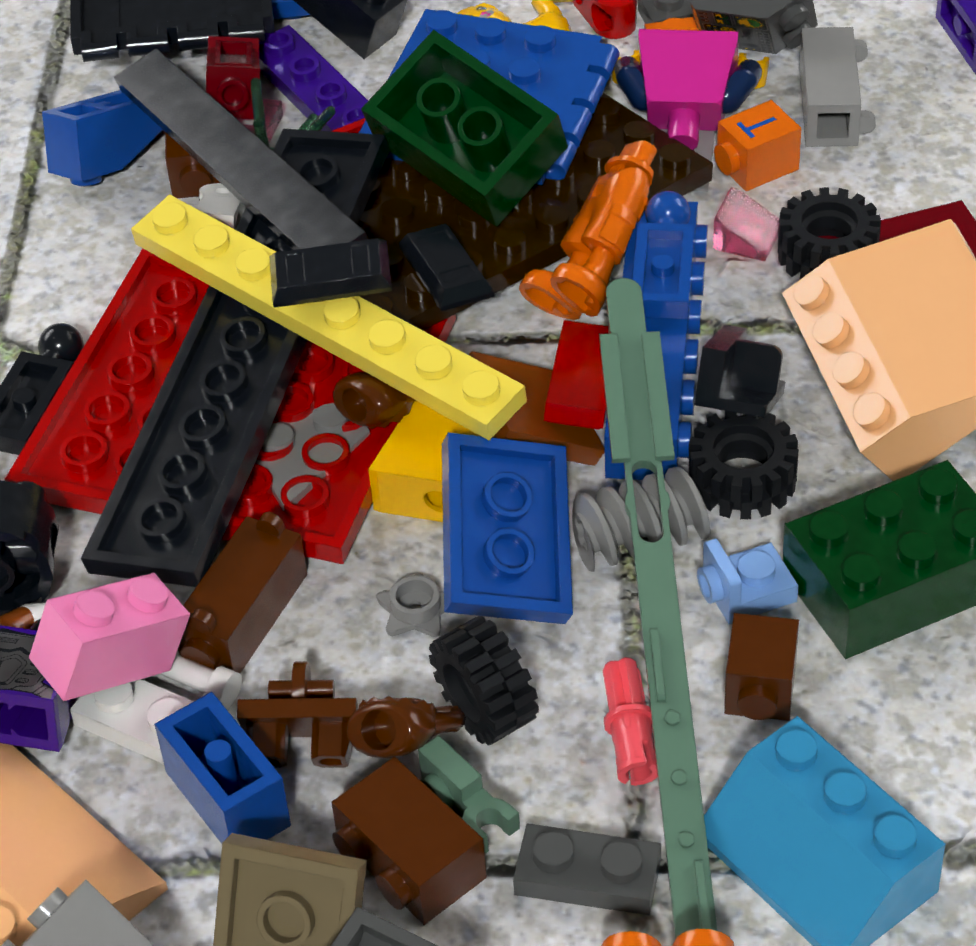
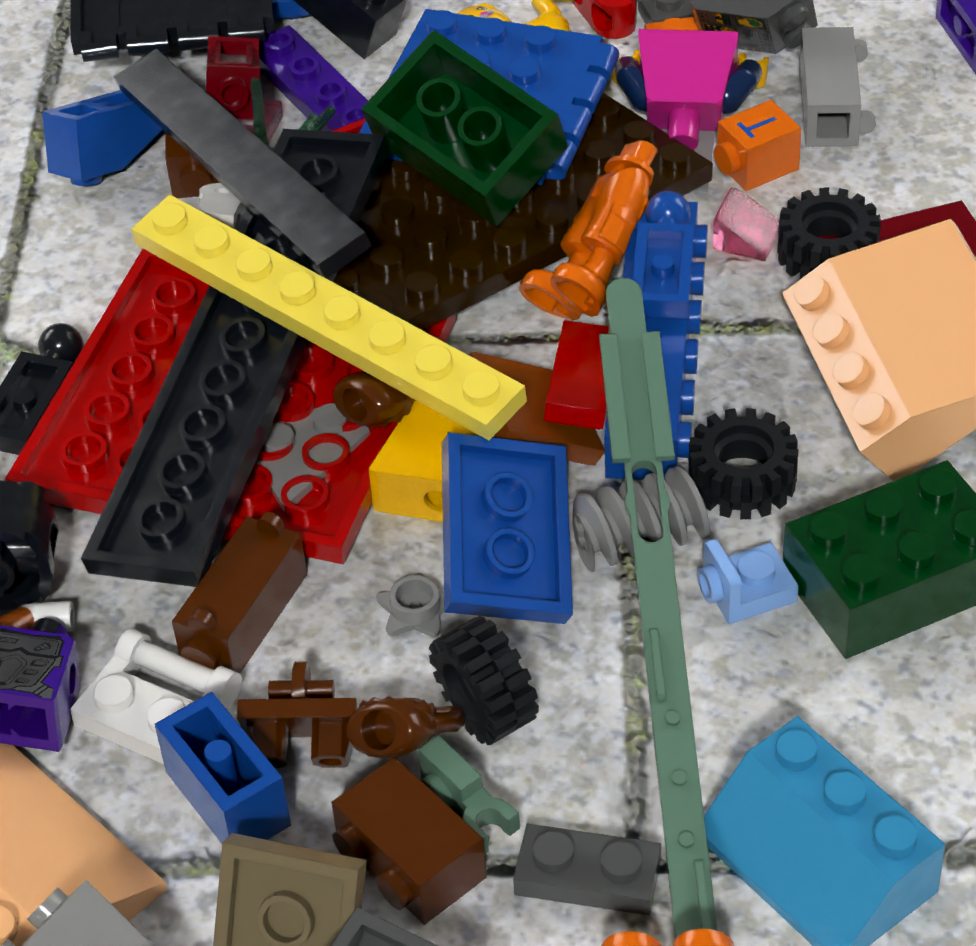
(108, 636): bright pink brick -> none
(330, 272): black tile -> none
(445, 267): black tile -> none
(629, 722): coral axle -> none
(739, 374): black panel -> none
(761, 667): reddish brown brick -> none

